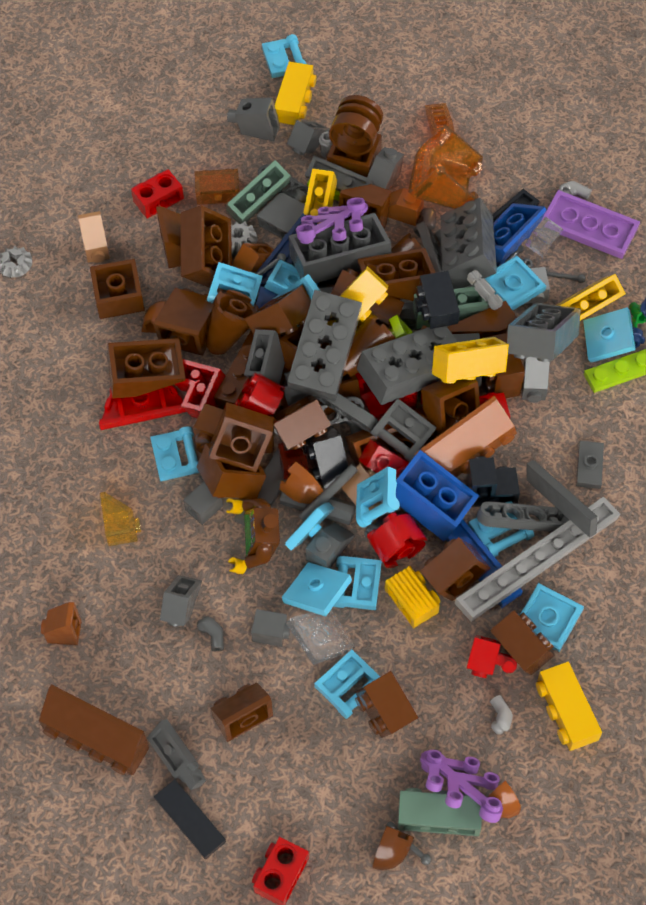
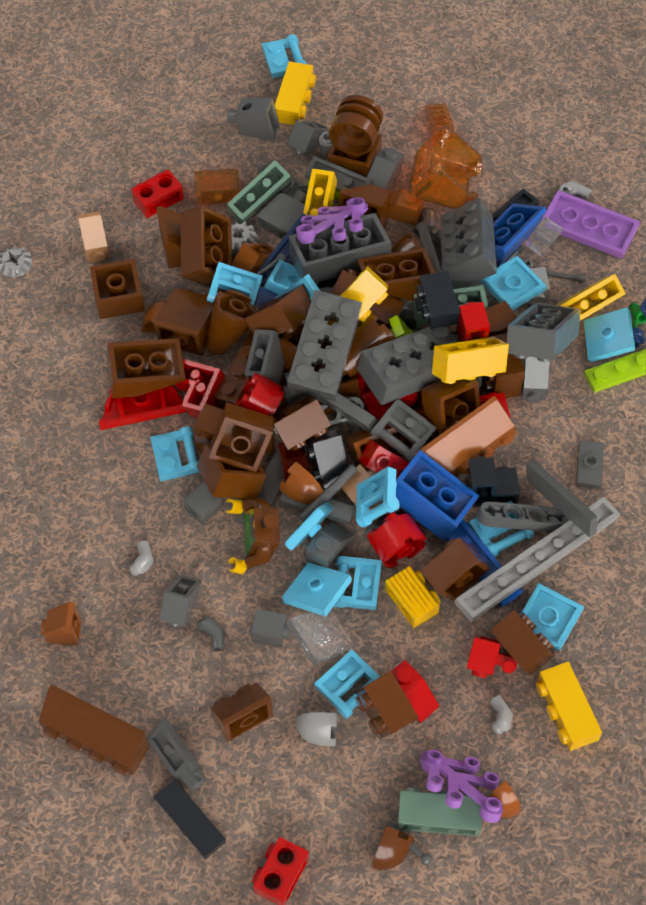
(118, 521): clear yellow slope -> none
(143, 561): none -> light grey arm
(318, 727): none -> light grey brick
(415, 690): none -> red slope
(472, 322): none -> red brick
(485, 290): light grey axle -> none

